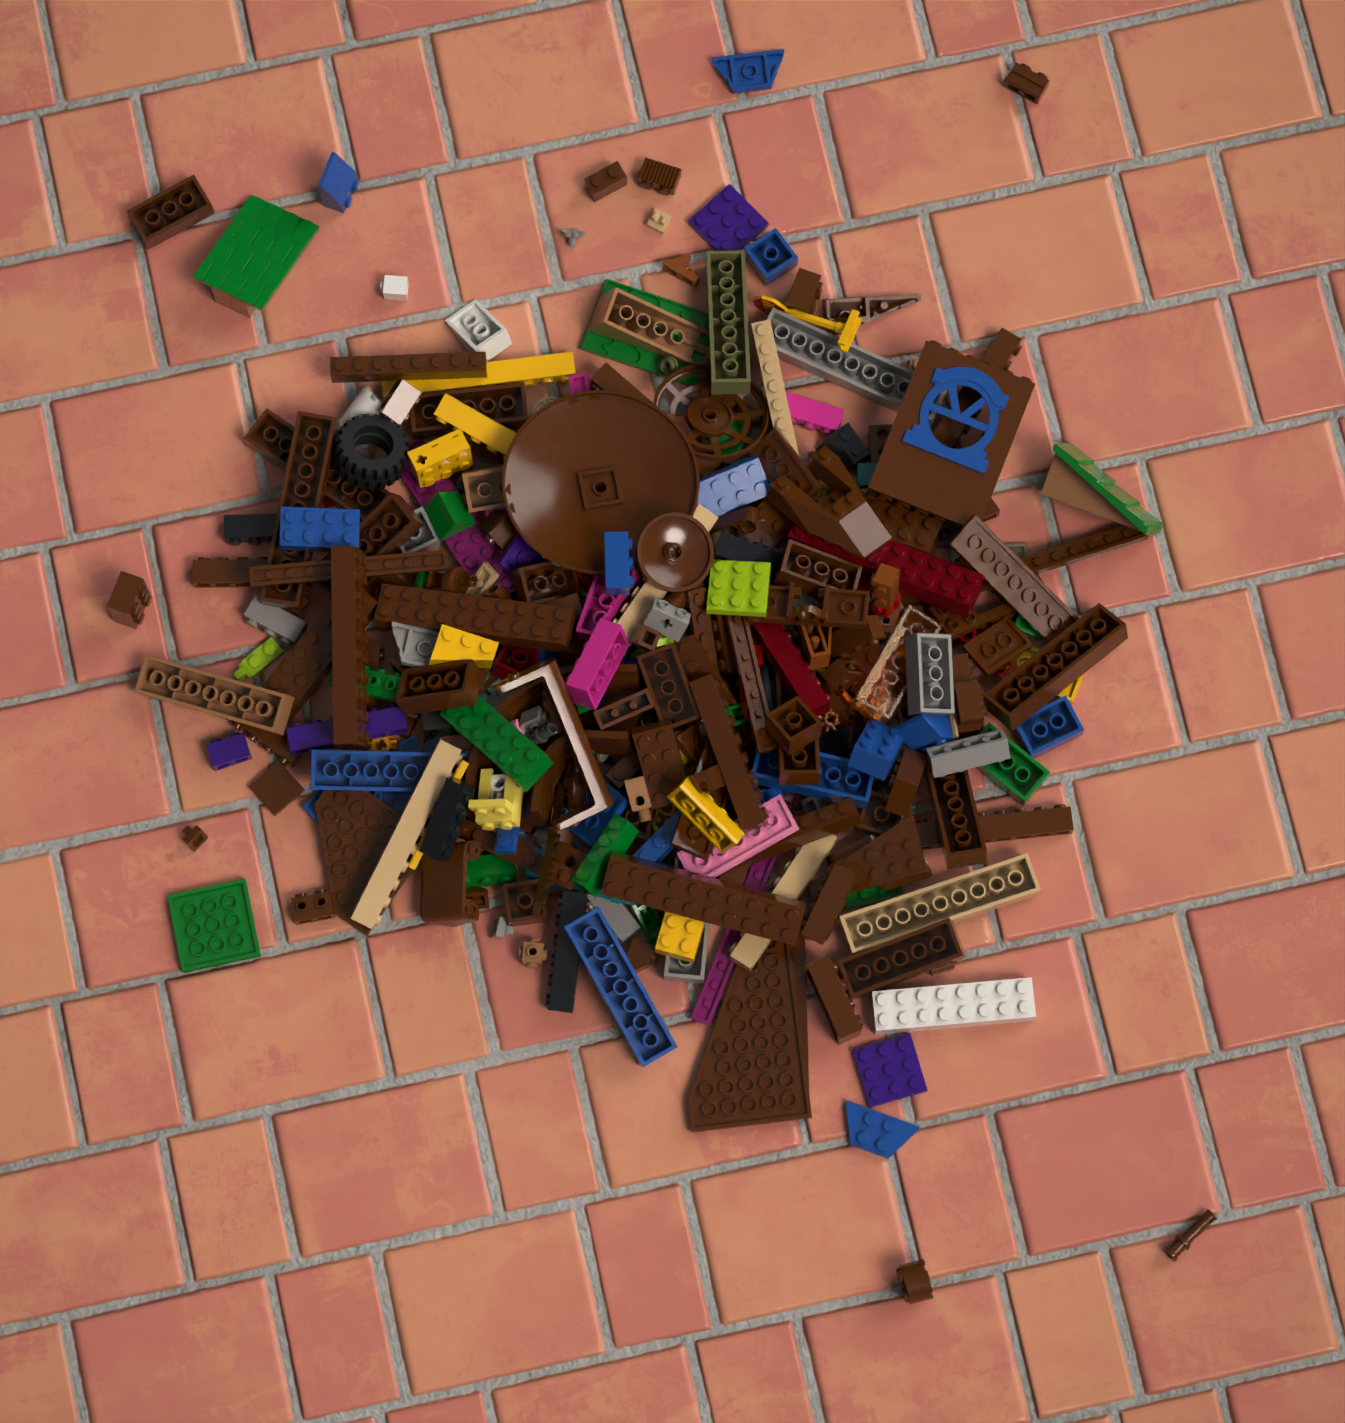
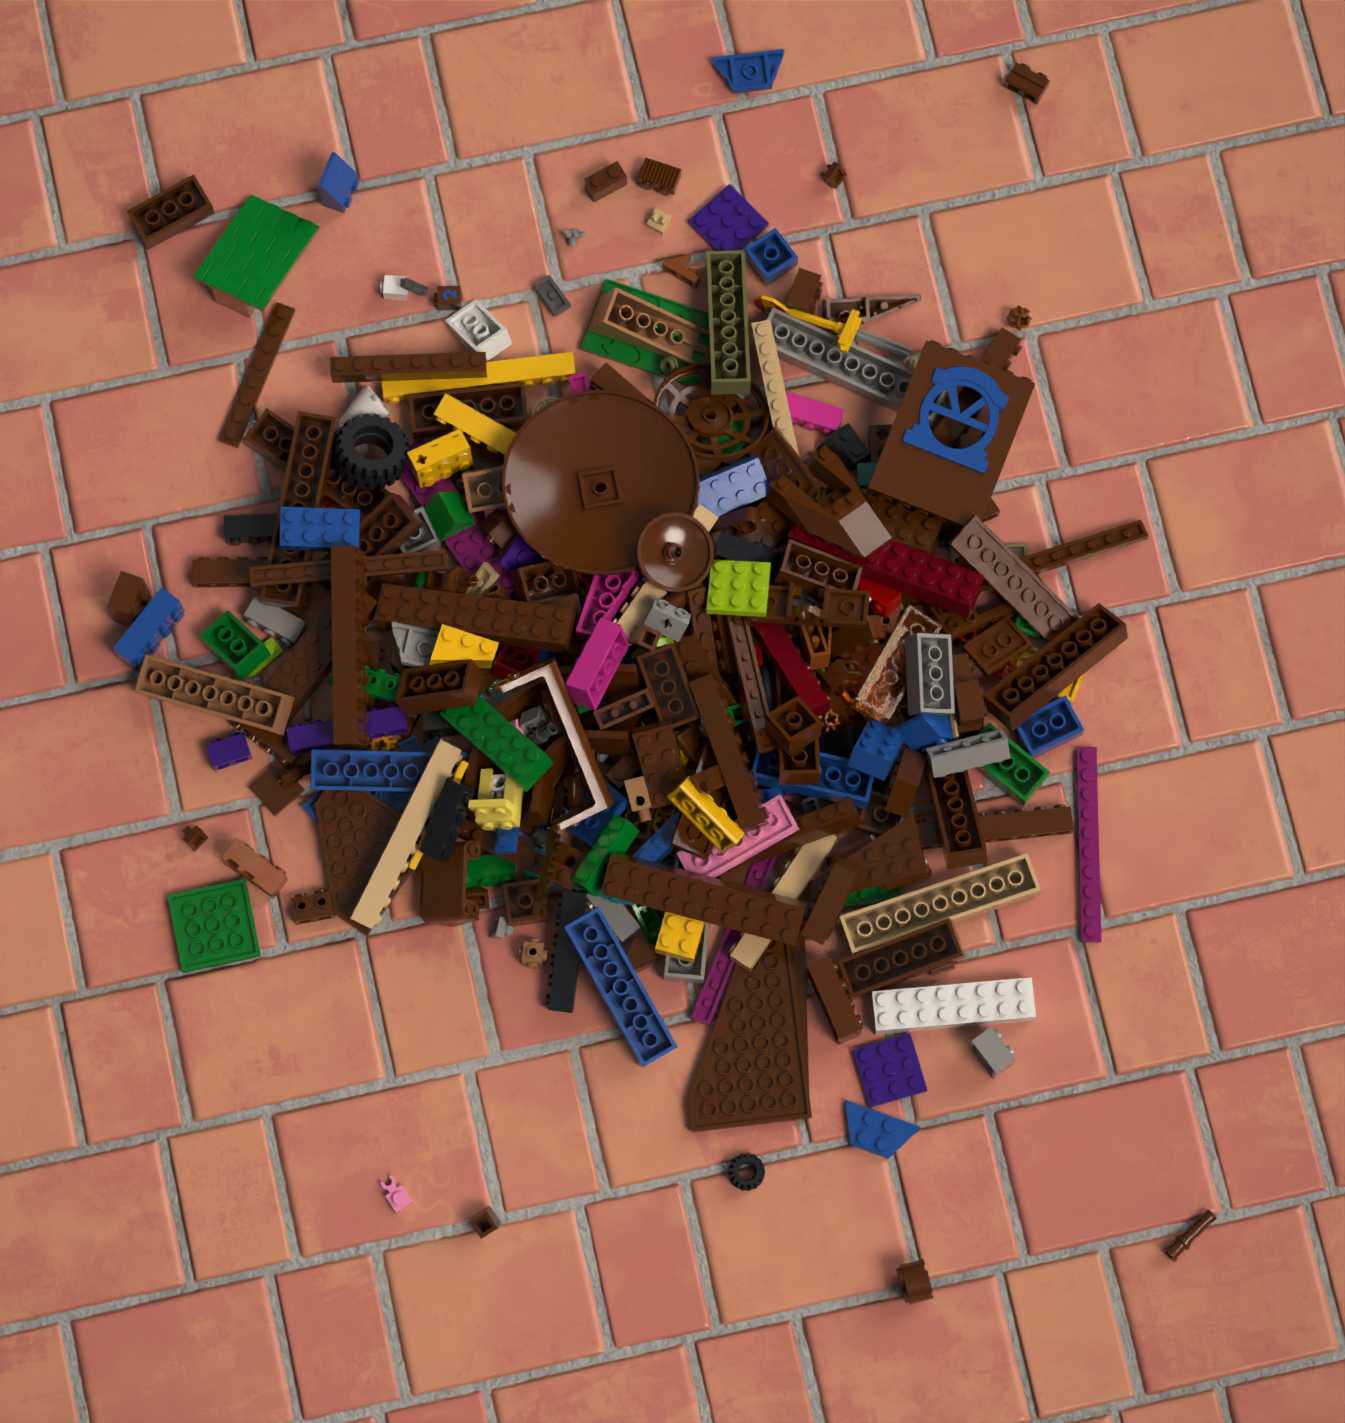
(149, 629): none -> blue brick
(234, 645): none -> green brick
(255, 868): none -> dark orange wedge
(257, 375): none -> reddish brown plate
(295, 773): none -> reddish brown pin
(398, 1196): none -> bright pink plate
(399, 402): brick -> none
(414, 286): none -> dark grey axle
(448, 298): none -> reddish brown brick
(485, 1222): none -> reddish brown brick
(552, 296): none -> dark grey plate
(617, 563): blue brick -> none
(751, 1160): none -> black tyre
(834, 174): none -> reddish brown tile
(882, 343): none -> light grey axle
(884, 586): dark orange brick -> none
(992, 1052): none -> light grey brick
(1019, 317): none -> dark orange gear
(1082, 484): piece -> none
(1088, 844): none -> magenta plate

